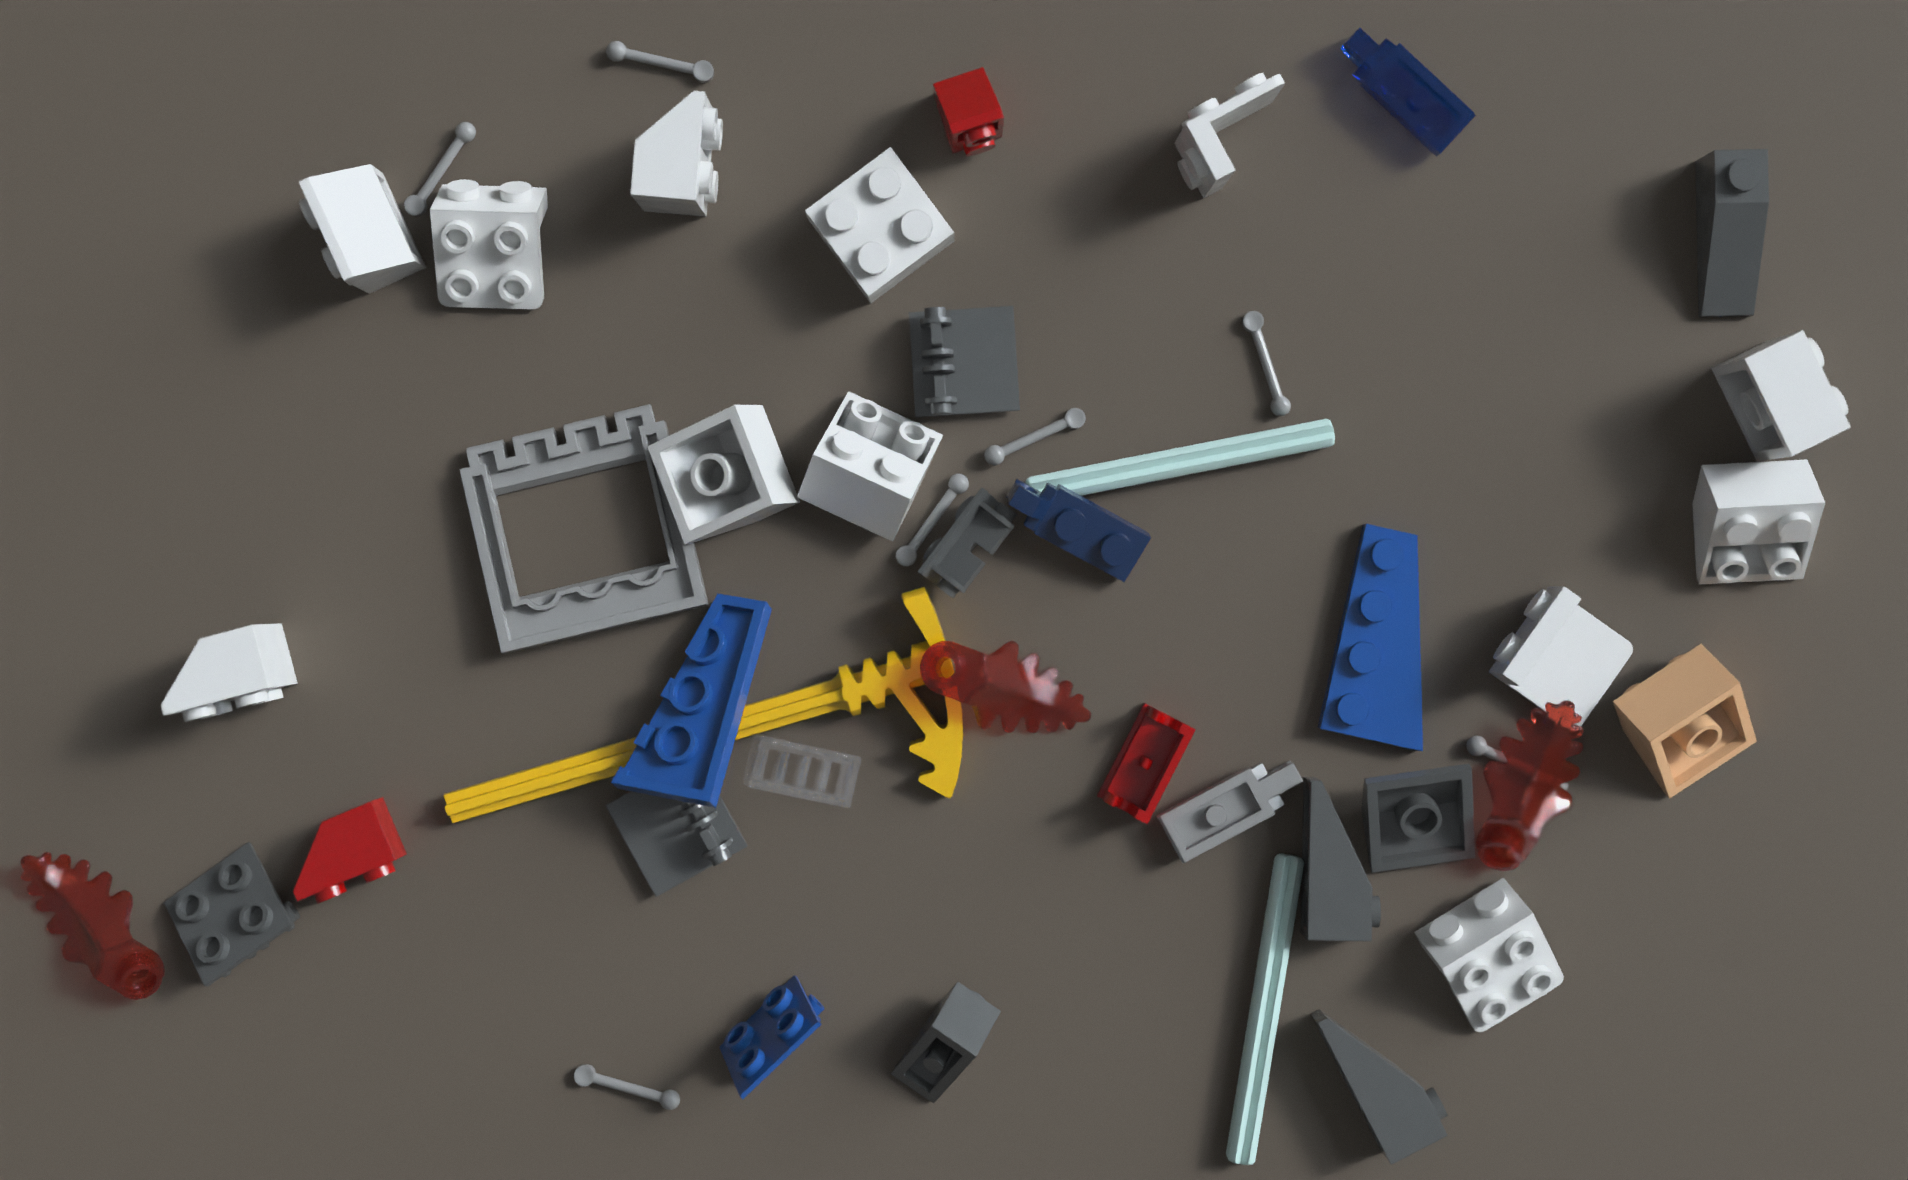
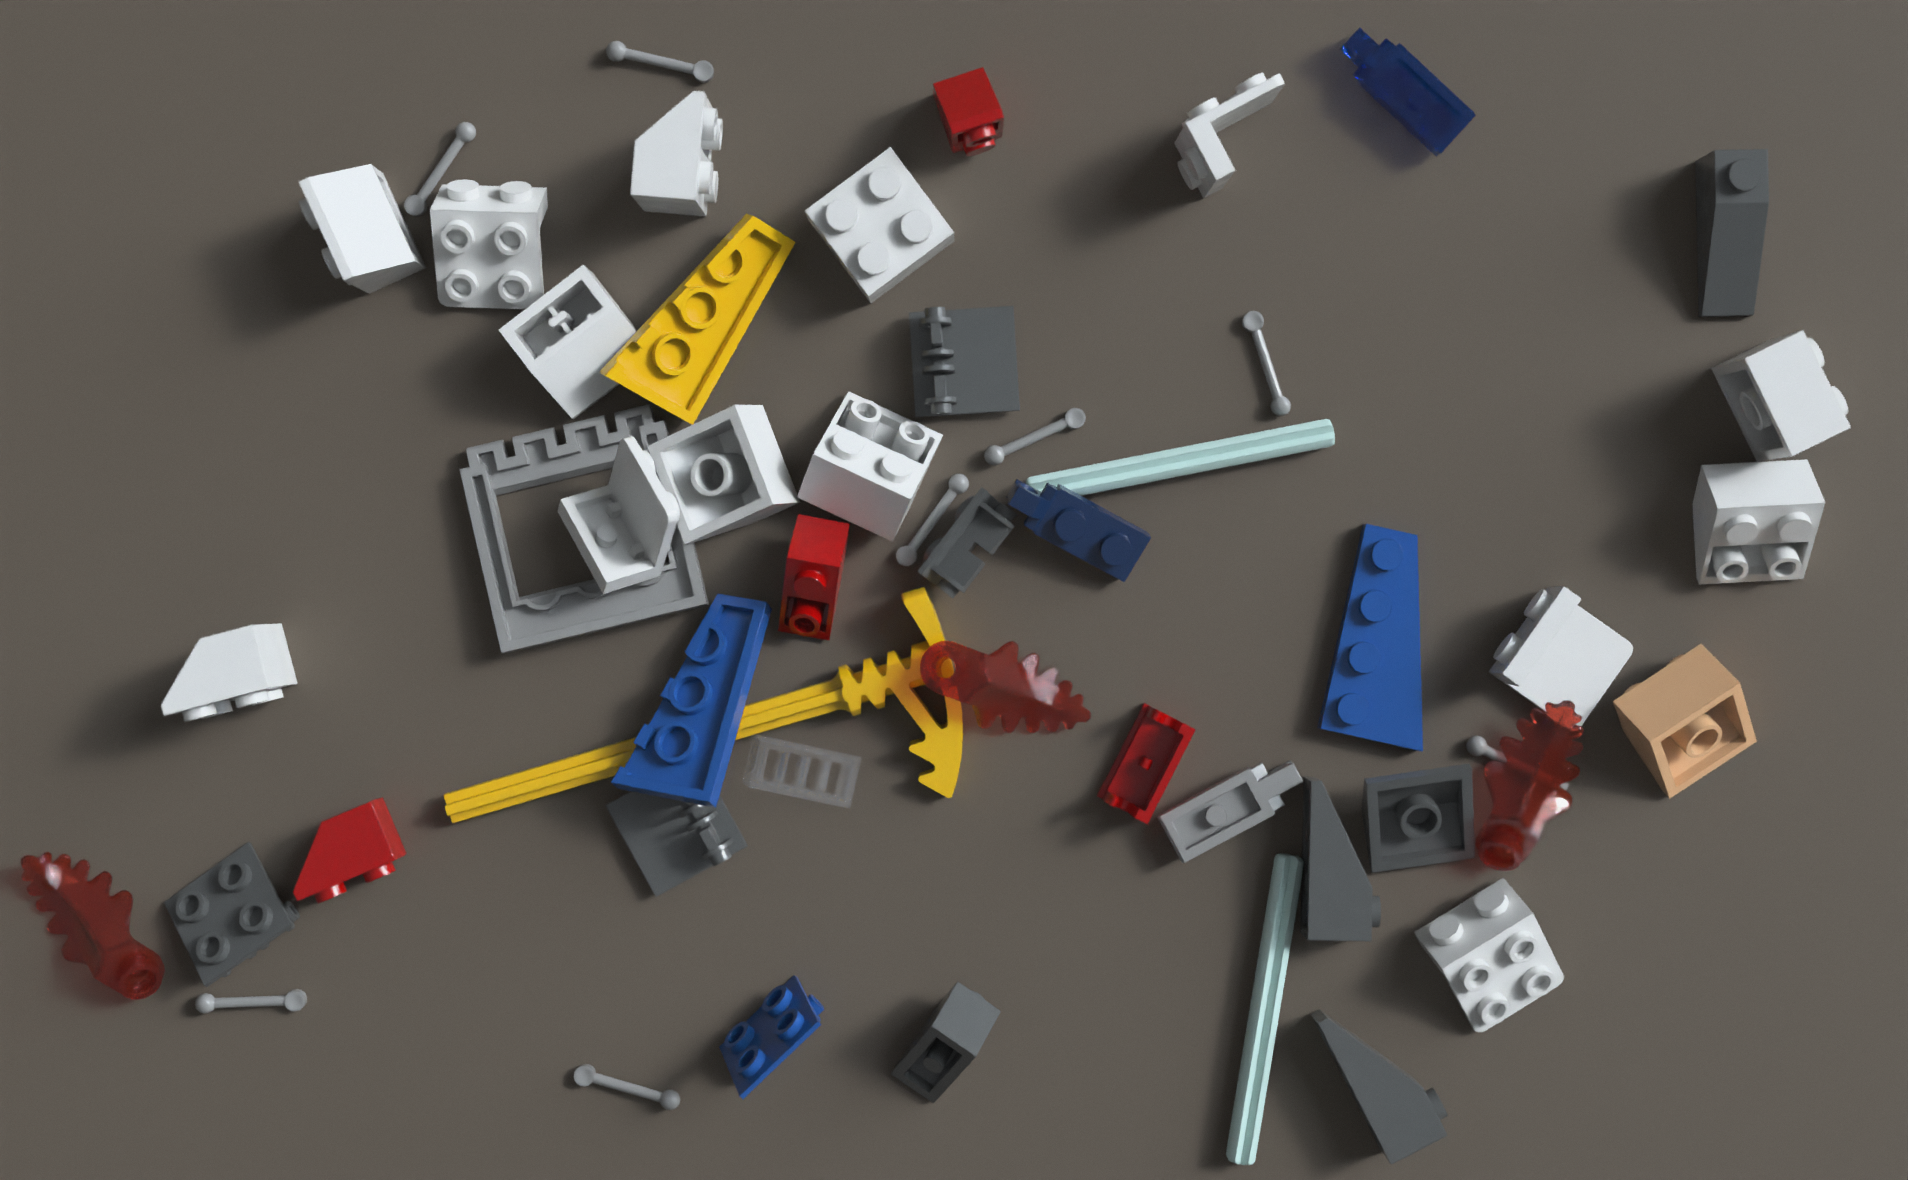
(294, 1001): none -> light grey hinge
(570, 339): none -> white slope
(624, 525): none -> white bracket
(698, 327): none -> yellow wing
(813, 576): none -> red slope

